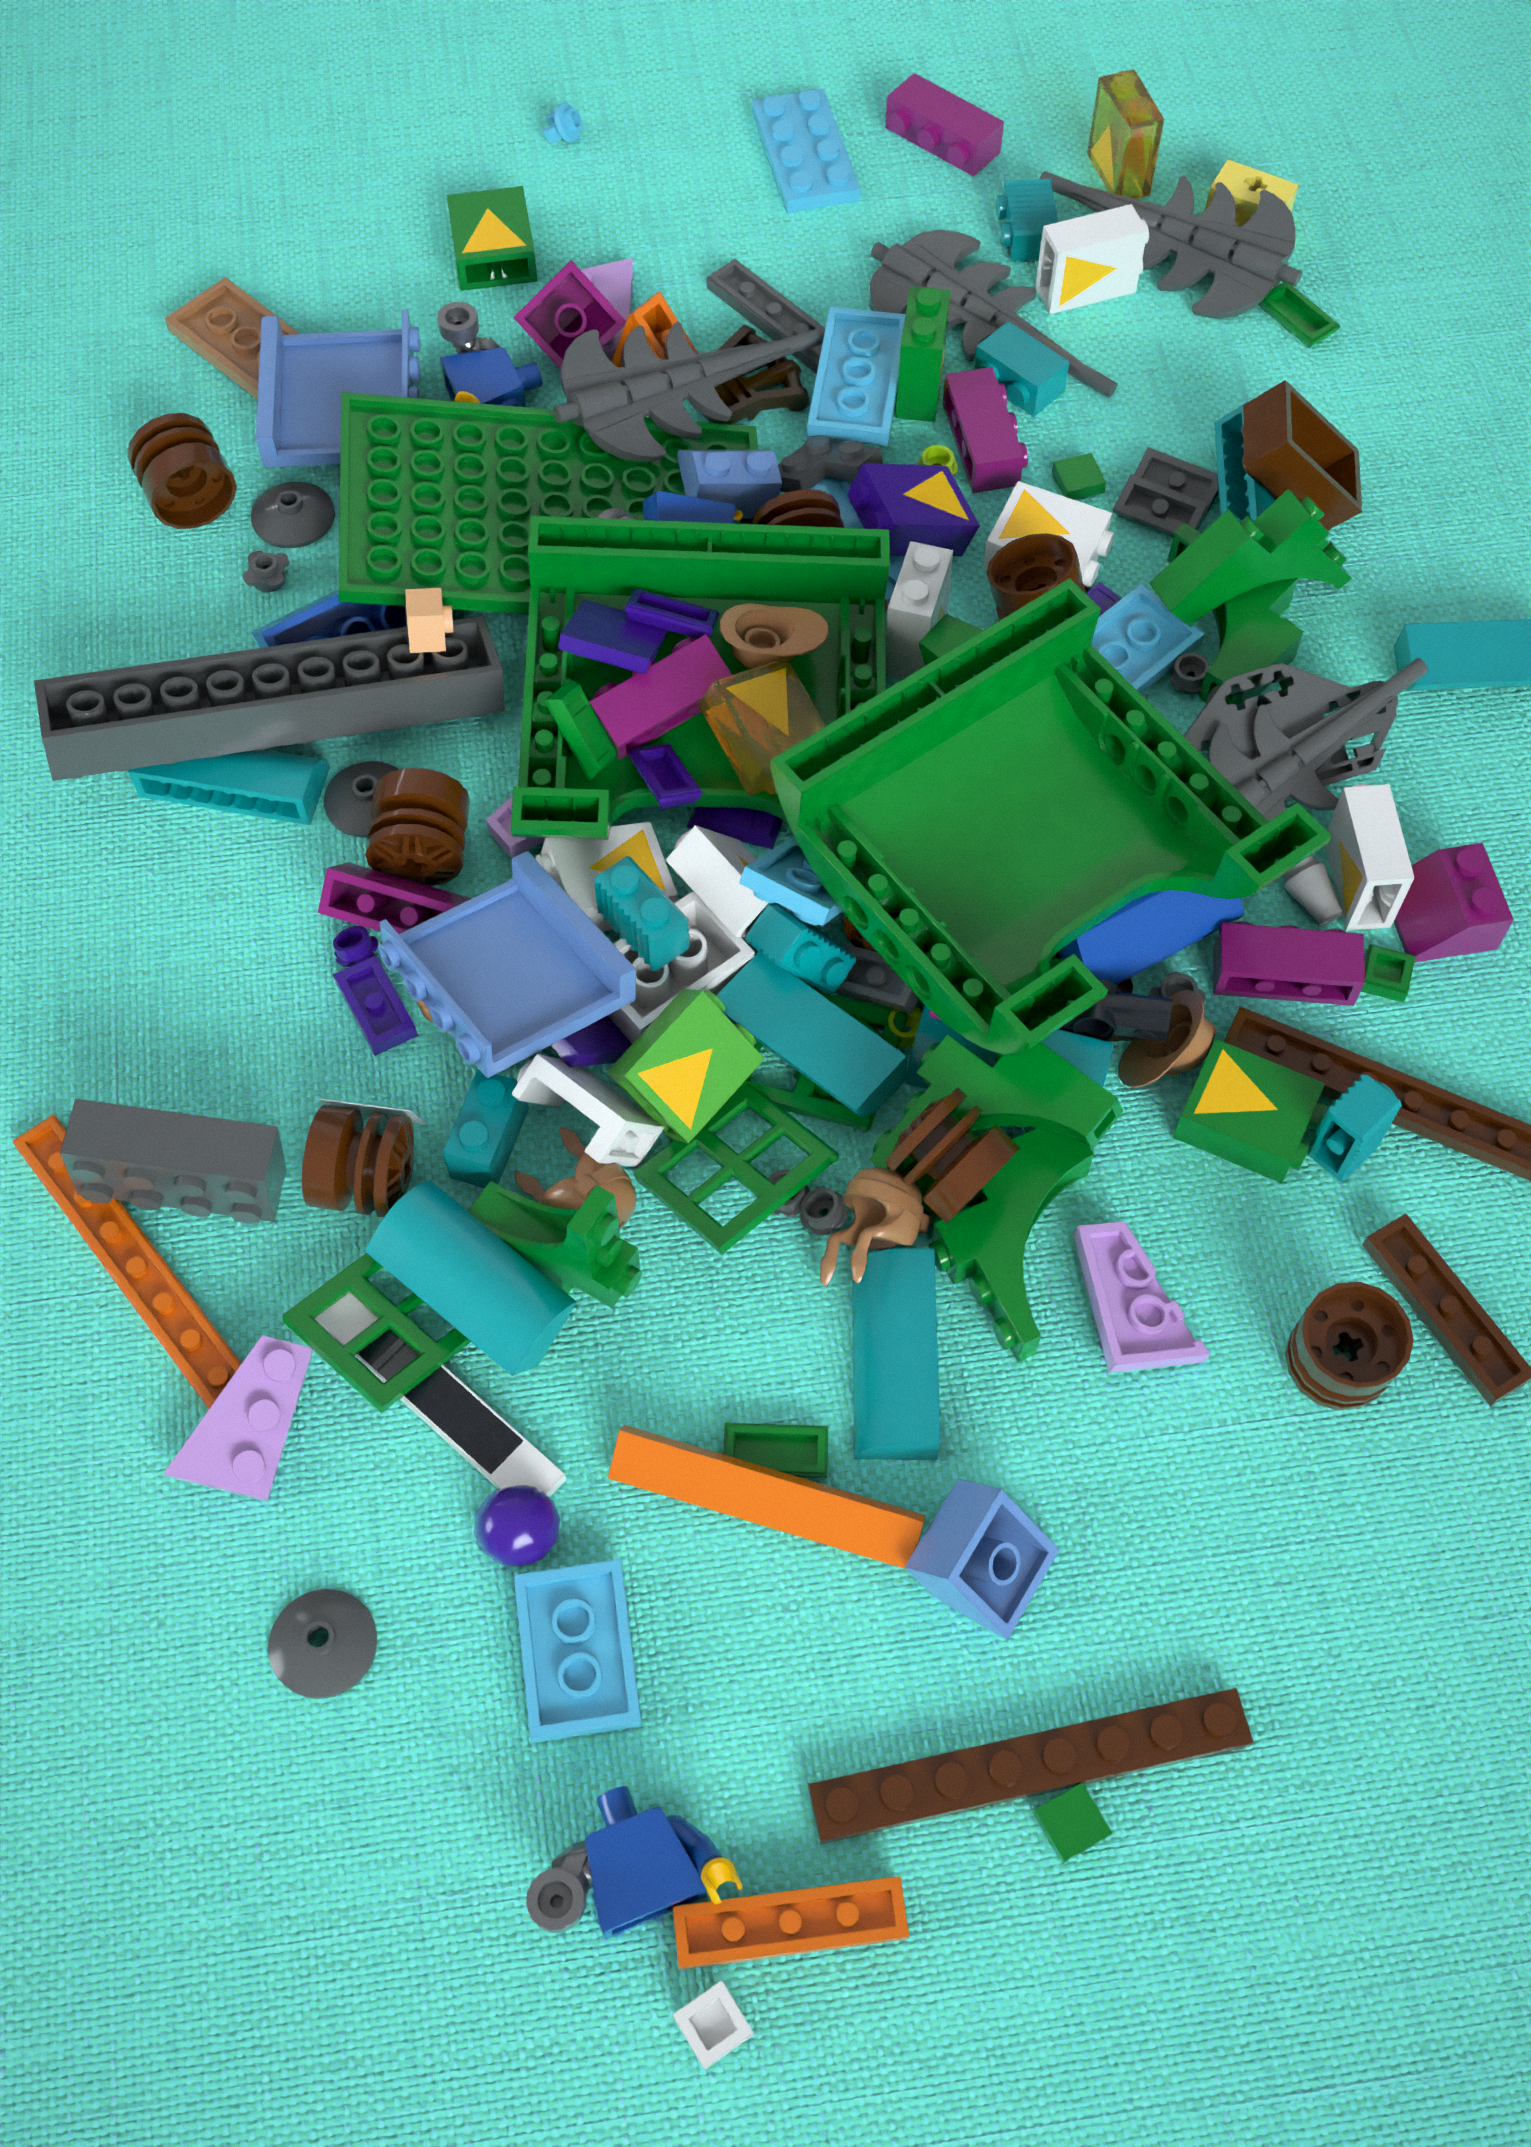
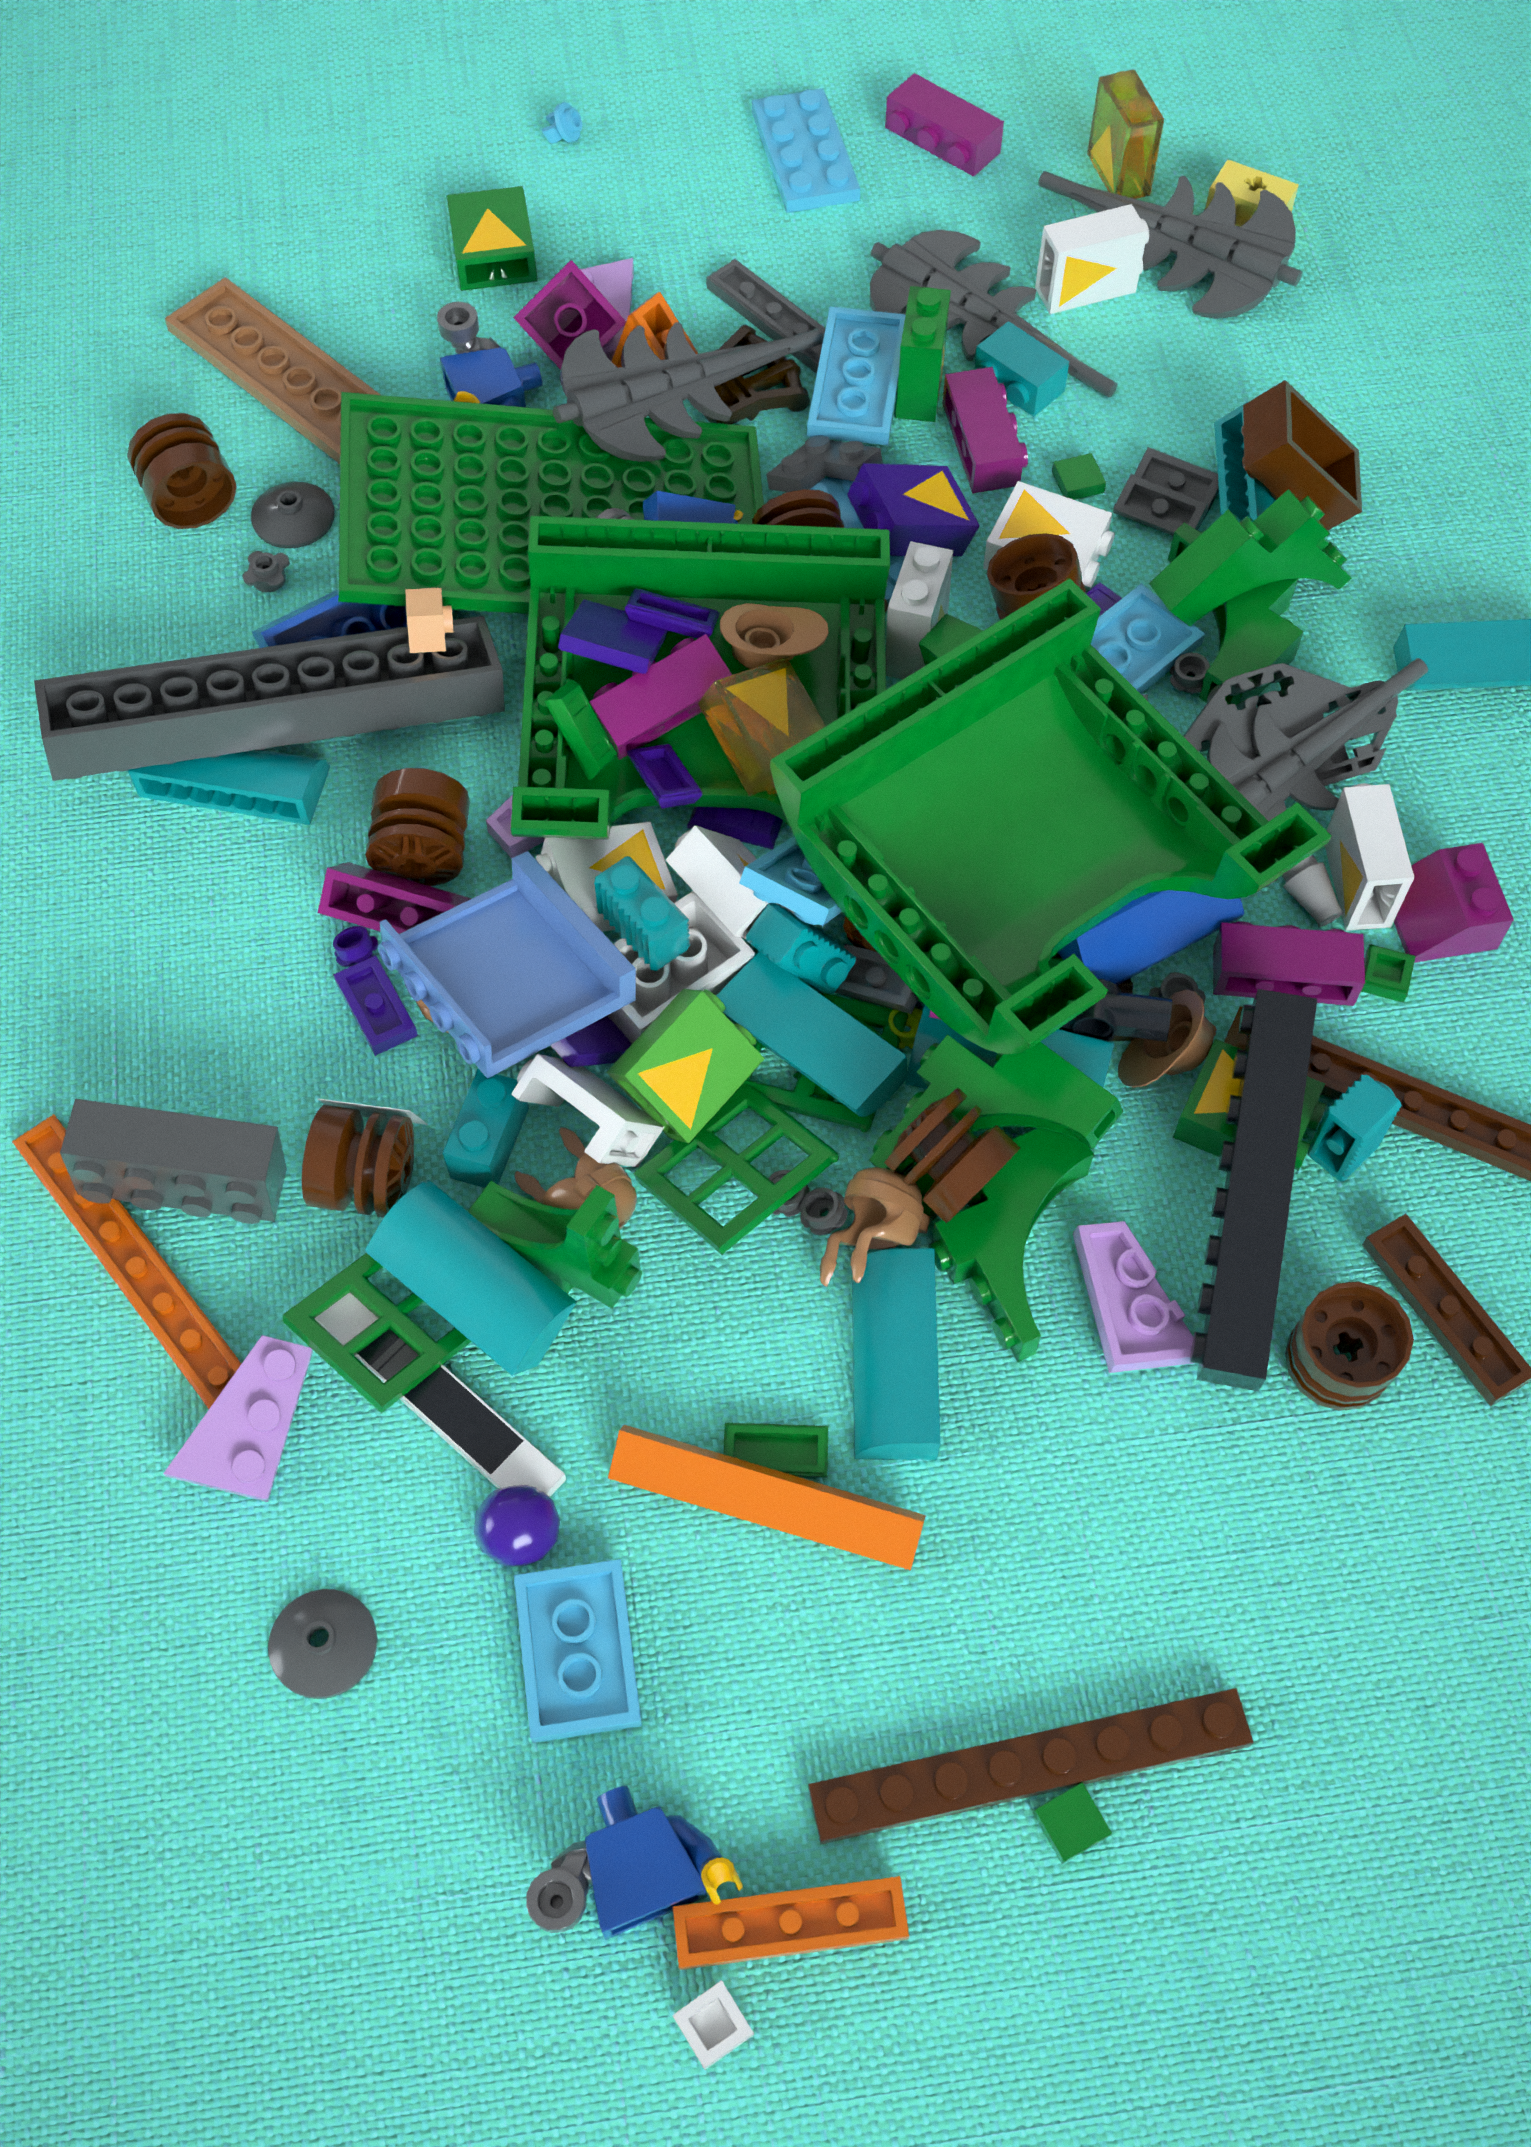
(304, 383): medium blue panel -> none
(344, 797): dark grey dish -> none
(731, 477): medium blue slope -> none
(939, 456): lime plate -> none
(983, 1556): medium blue slope -> none
(1025, 210): teal brick -> none
(1256, 1191): none -> black brick
(1298, 314): green tile -> none

